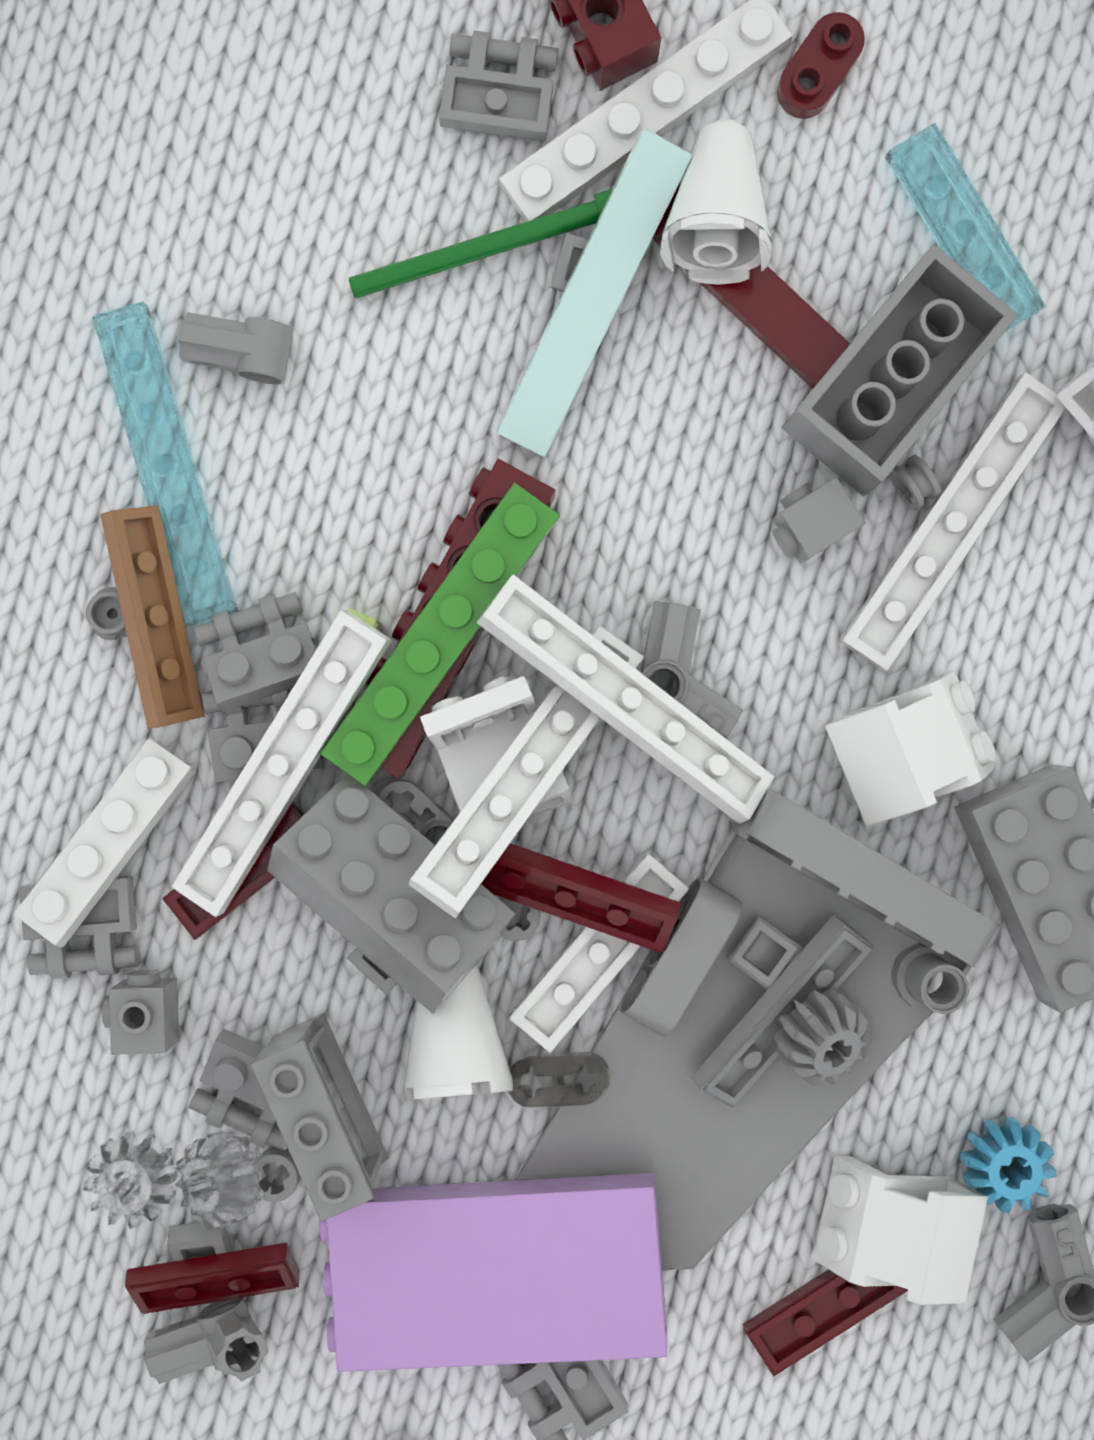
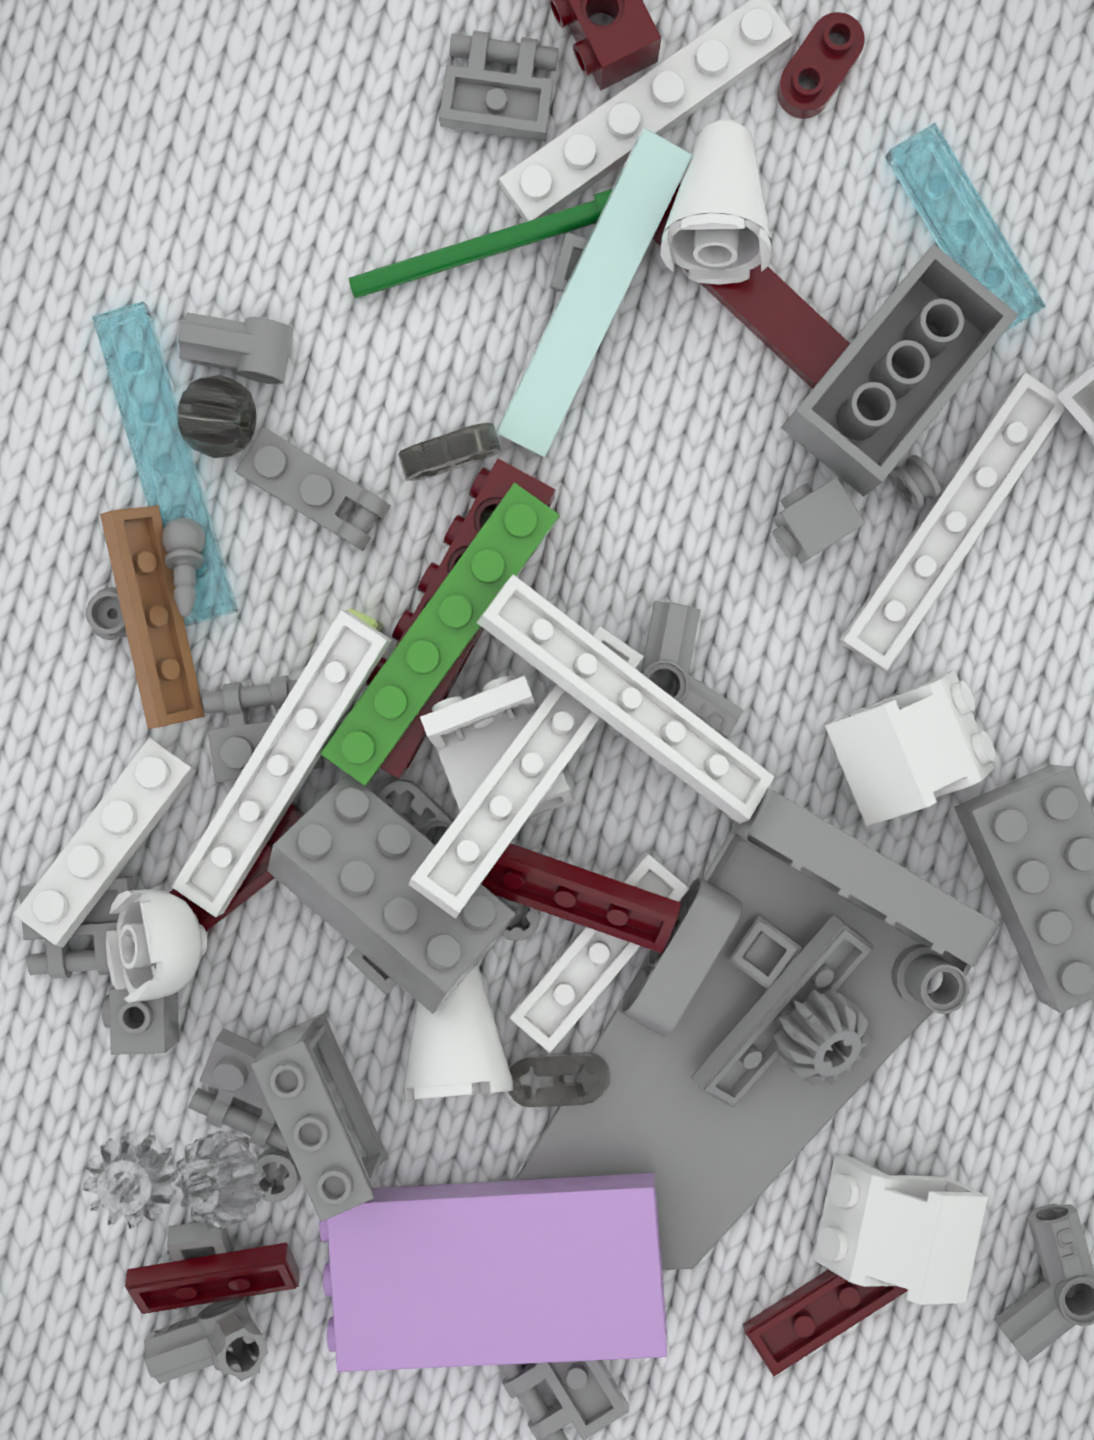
(154, 944): none -> white cylinder
(184, 542): none -> light grey bar
(216, 416): none -> clear smoke piece
(261, 665): light grey plate -> none
(311, 487): none -> light grey plate
(449, 451): none -> clear smoke beam
(1018, 1179): medium azure gear -> none

